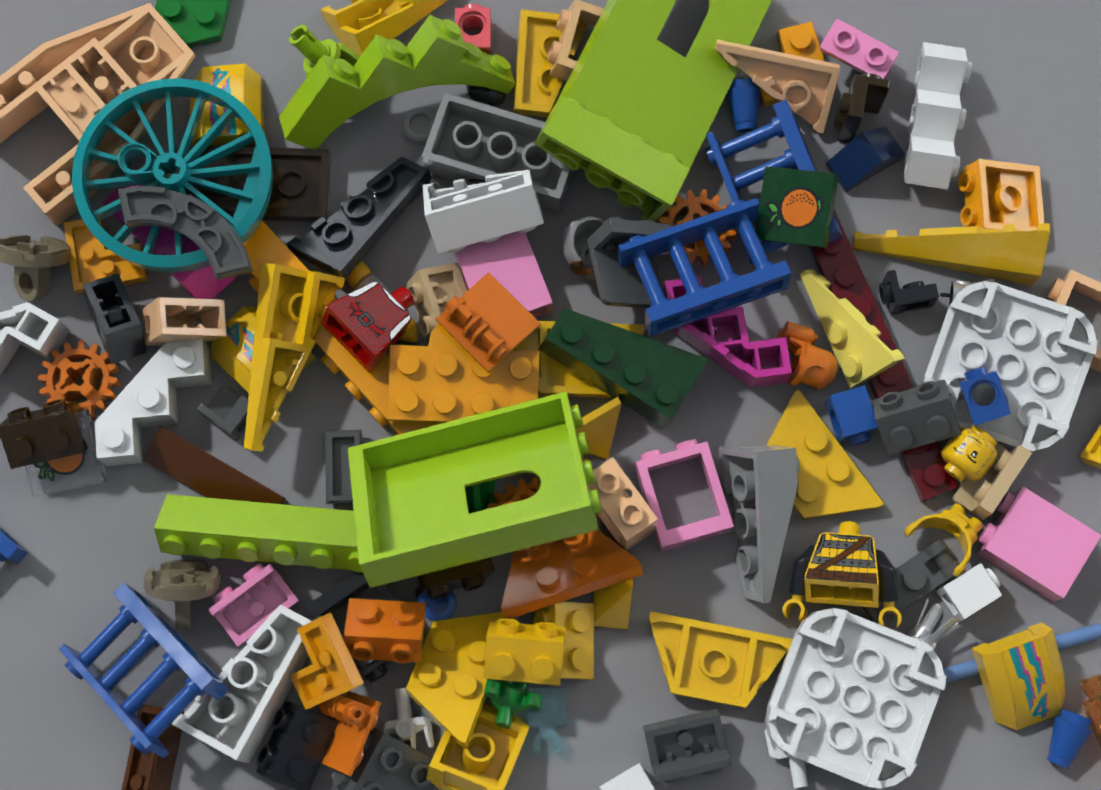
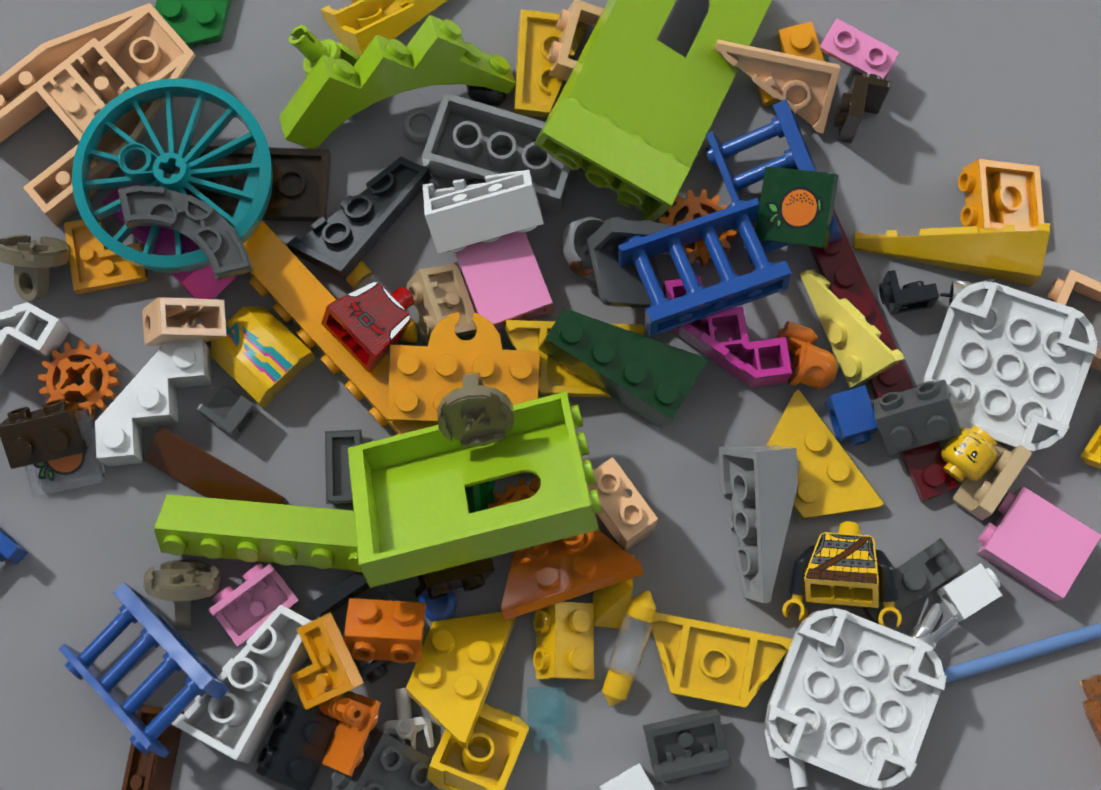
(114, 318): black brick -> none
(241, 83): yellow slope -> none
(287, 319): yellow wedge -> none
(475, 413): none -> dark tan tile
(479, 17): coral brick -> none
(487, 321): orange hinge -> none
(510, 698): green piece -> none
(524, 652): yellow bracket -> none
(600, 428): yellow slope -> none
(629, 648): none -> piece
(694, 531): bright pink window -> none
(744, 103): blue cone -> none
(865, 157): dark blue slope -> none
(936, 116): white brick -> none
(955, 523): yellow helmet -> none
(995, 408): blue brick -> none
(1022, 676): yellow slope -> none
(1068, 737): blue cone -> none

